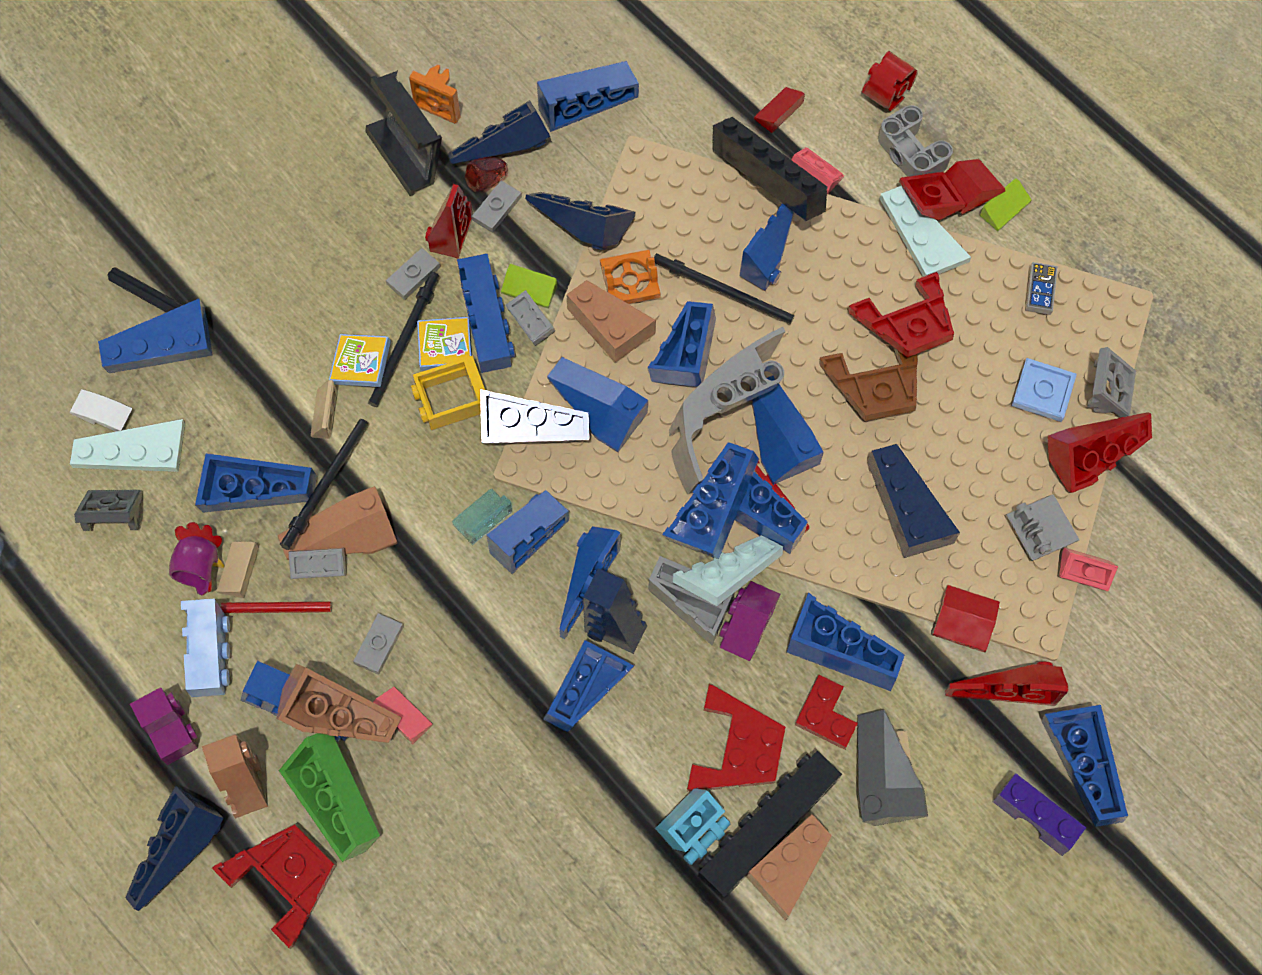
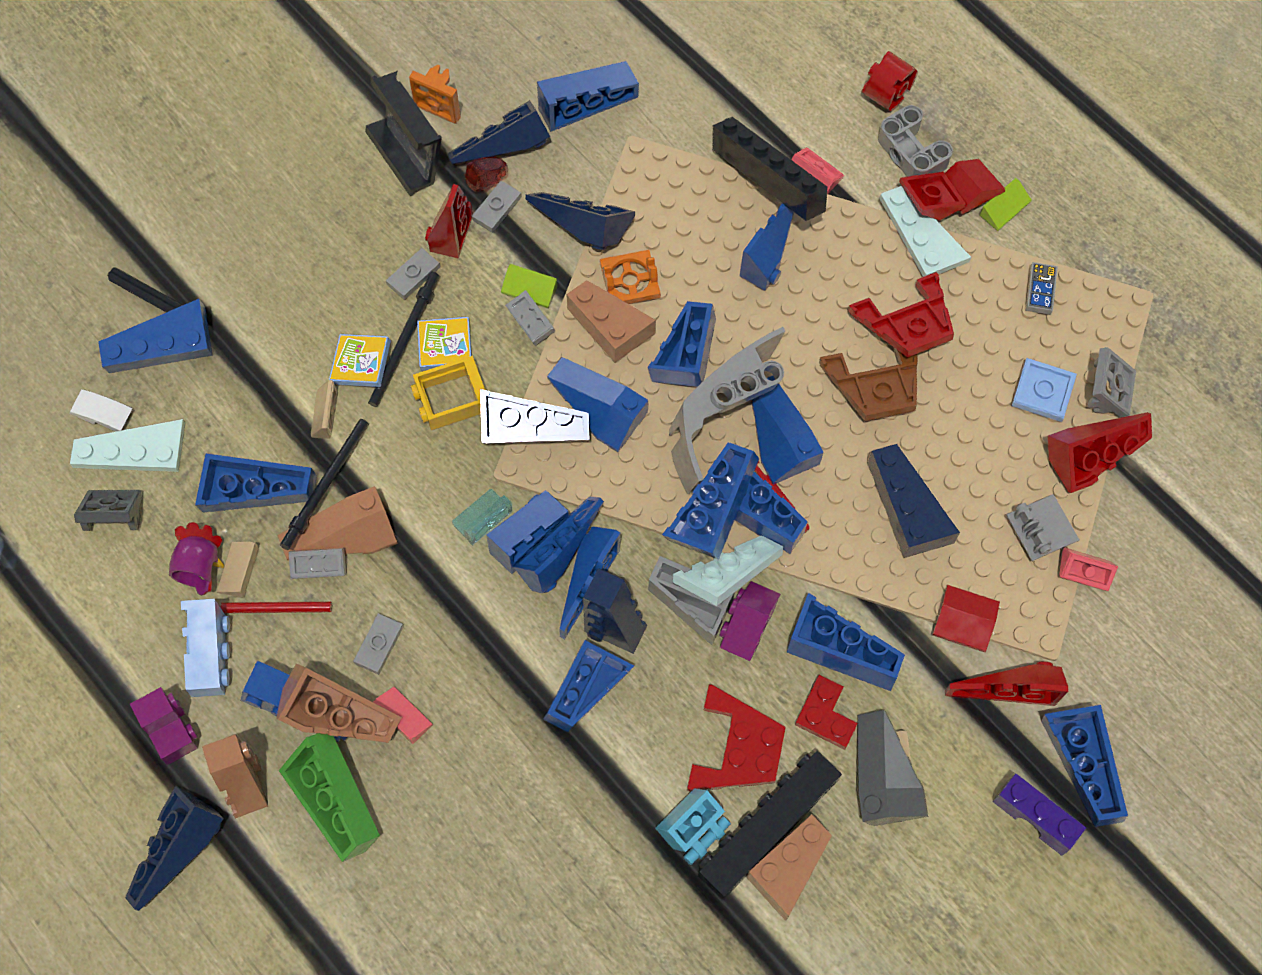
(292, 867): red wing -> none
(485, 313): blue wedge -> none
(551, 556): none -> blue wedge
(678, 268): black bar -> none
(780, 108): red slope -> none

